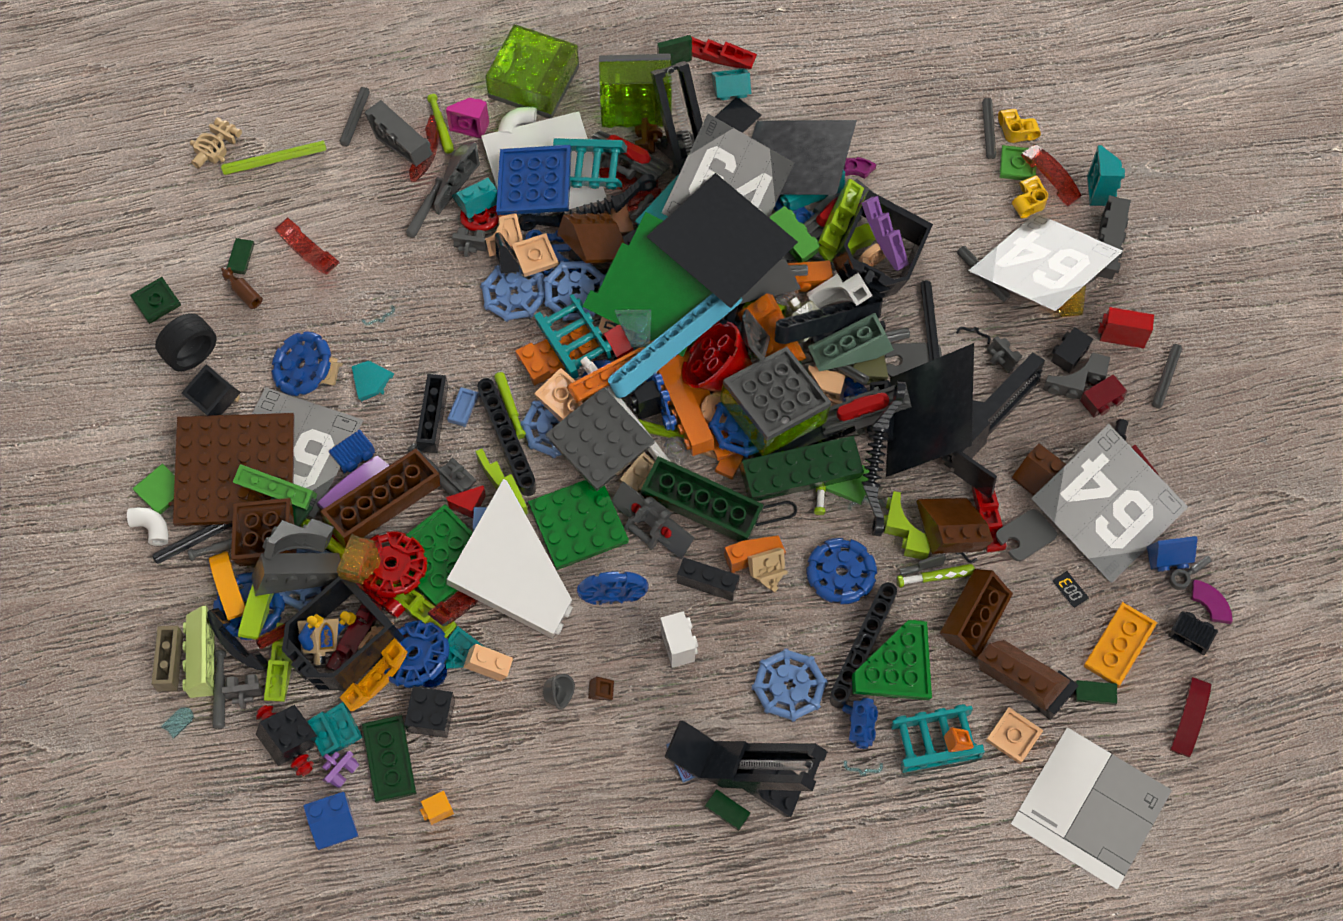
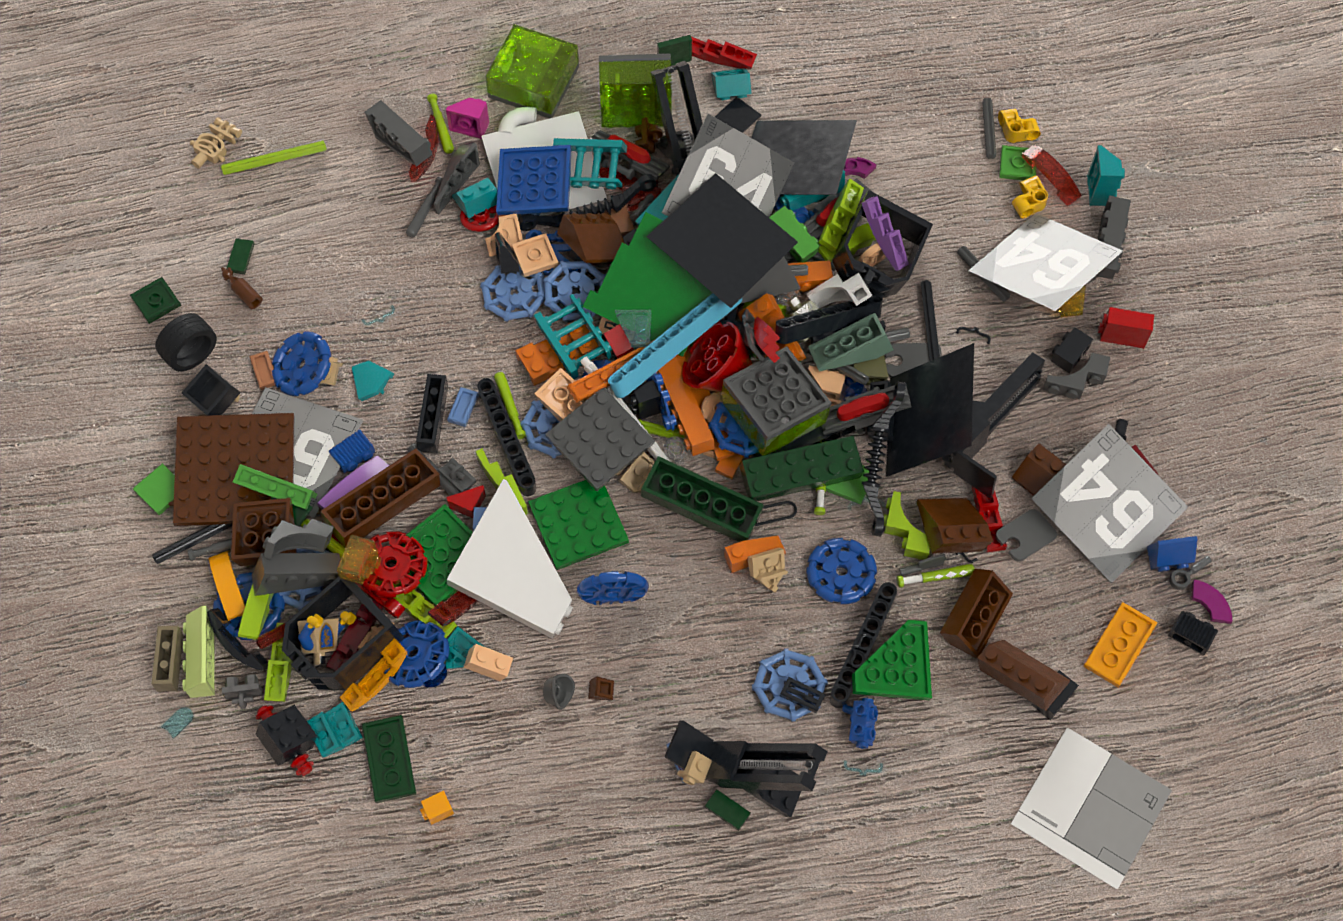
(152, 522): white cylinder -> none
(218, 720): dark grey piece -> none
(263, 369): none -> nougat tile
(305, 247): clear red slope -> none
(331, 820): blue slope -> none
(346, 761): medium lavender hips -> none
(354, 116): dark grey axle -> none
(429, 712): black piece -> none
(469, 243): dark grey hips -> none
(655, 515): dark grey piece -> none
(678, 639): white brick -> none
(696, 769): none -> tan bracket
(708, 579): black brick -> none
(766, 338): none -> red slope
(802, 703): none -> black tile
(931, 757): teal fence -> none
(958, 740): orange slope -> none
(1001, 353): dark grey hips -> none
(1014, 735): light nougat tile -> none
(1070, 589): black sticker -> none
(1096, 692): dark green tile -> none
(1103, 396): dark red brick -> none
(1167, 376): dark grey axle -> none
(1192, 717): dark red slope -> none

